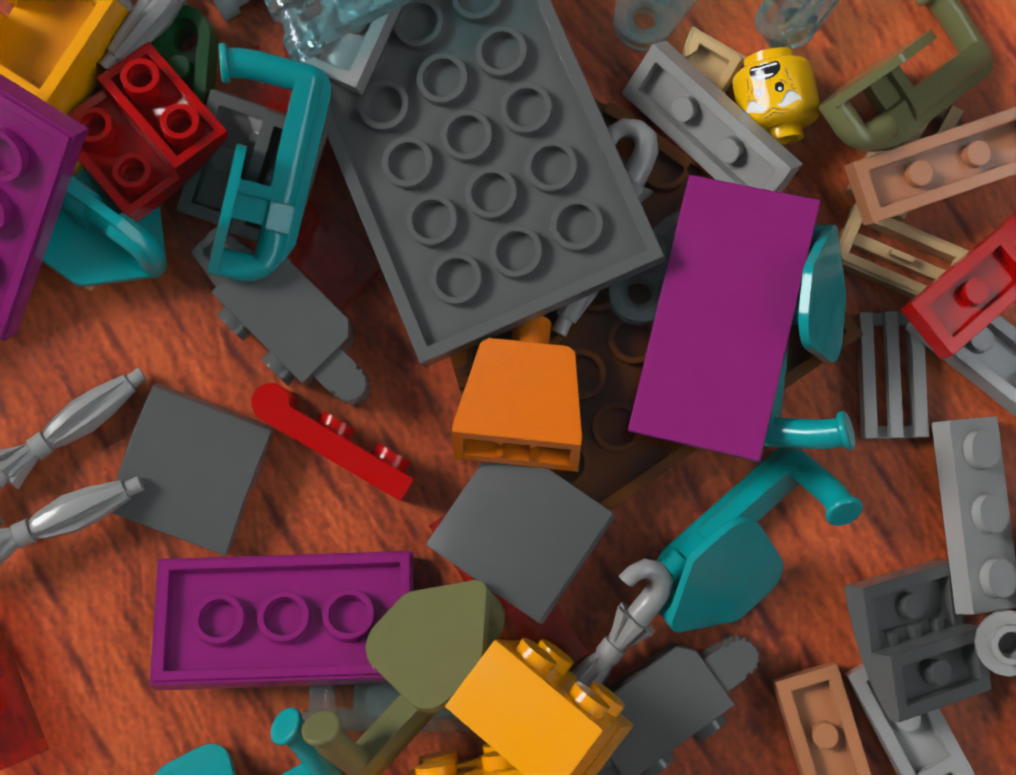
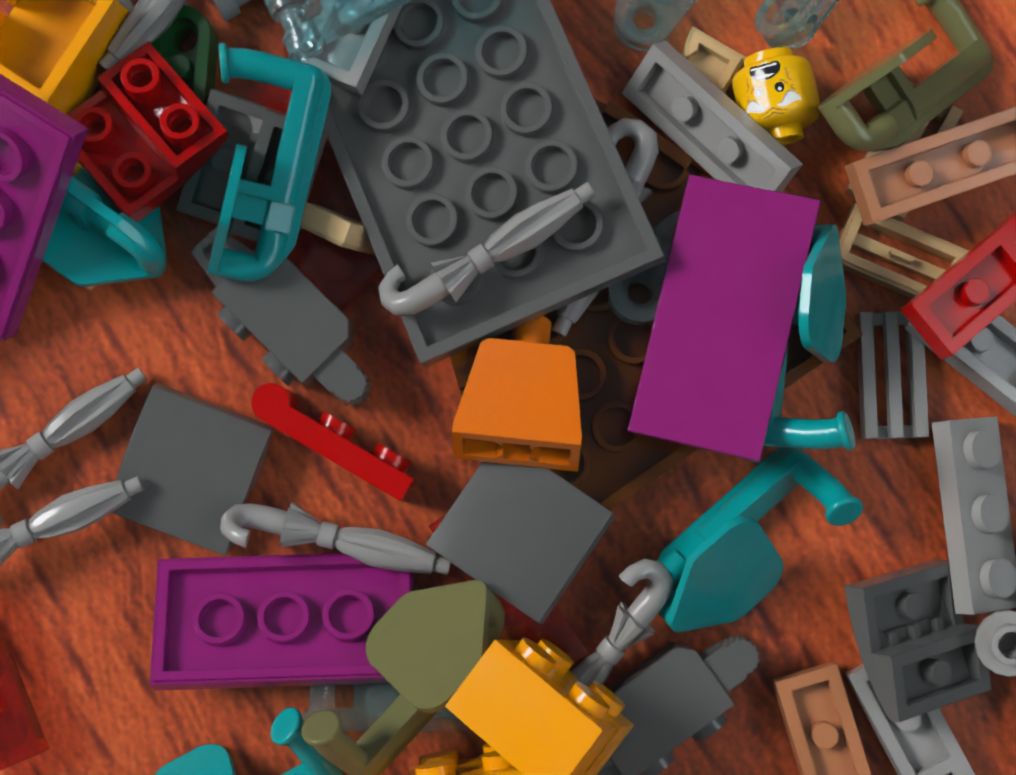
(299, 527): none -> light grey piece
(336, 228): none -> tan tile
(513, 238): none -> light grey piece

